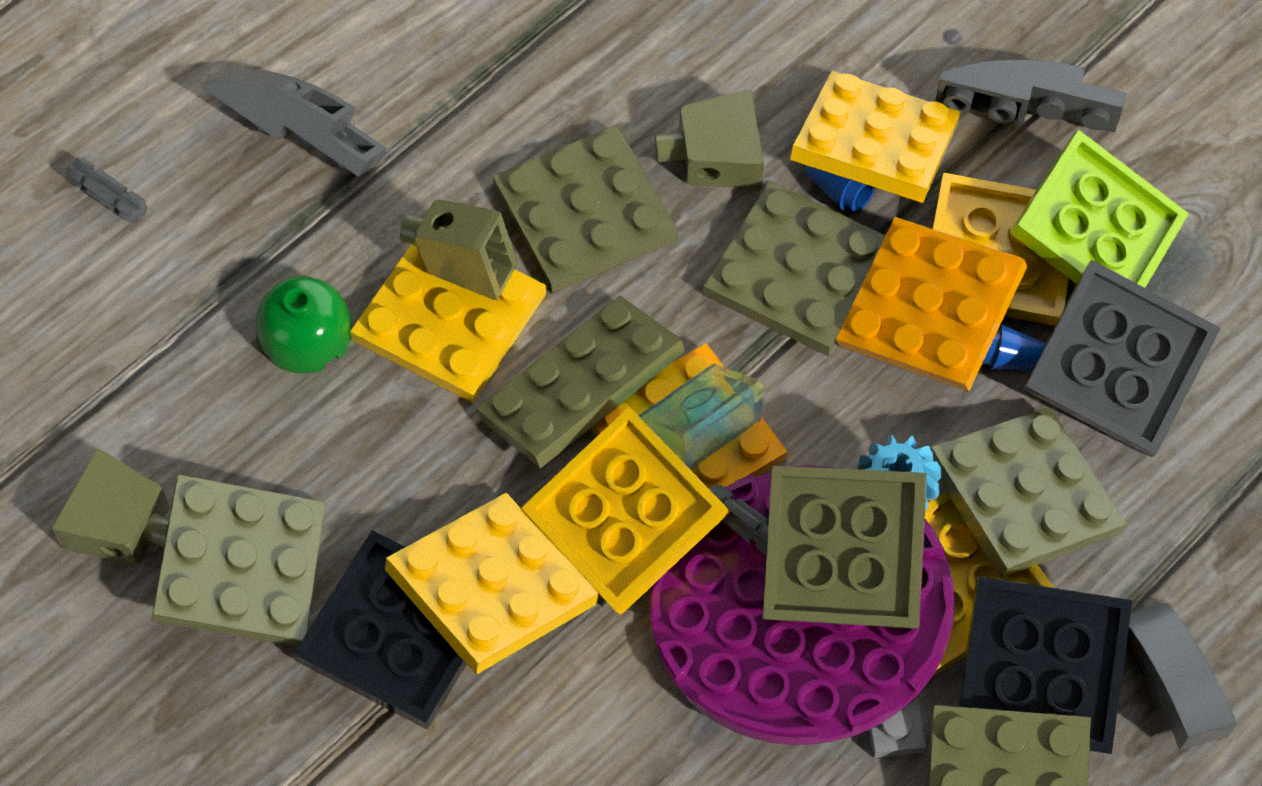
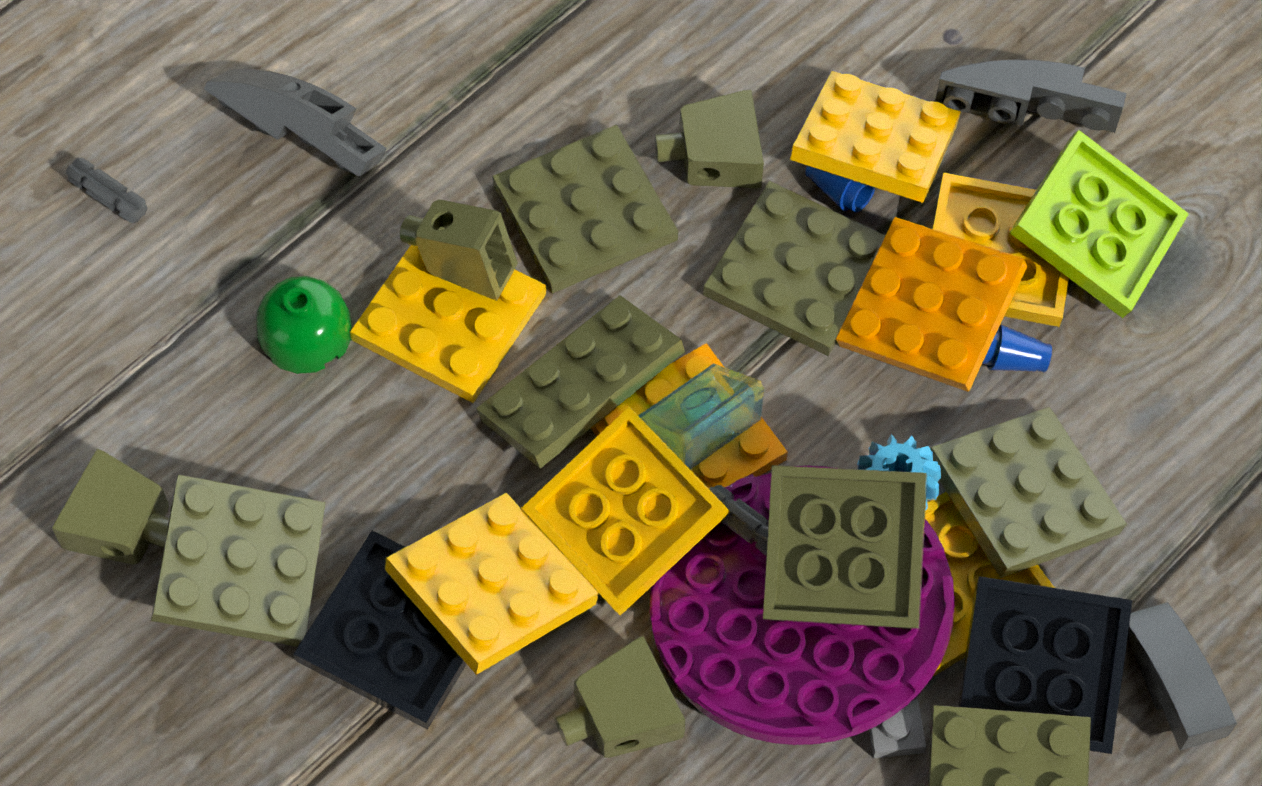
(623, 704): none -> olive torso
(1121, 358): dark grey plate -> none

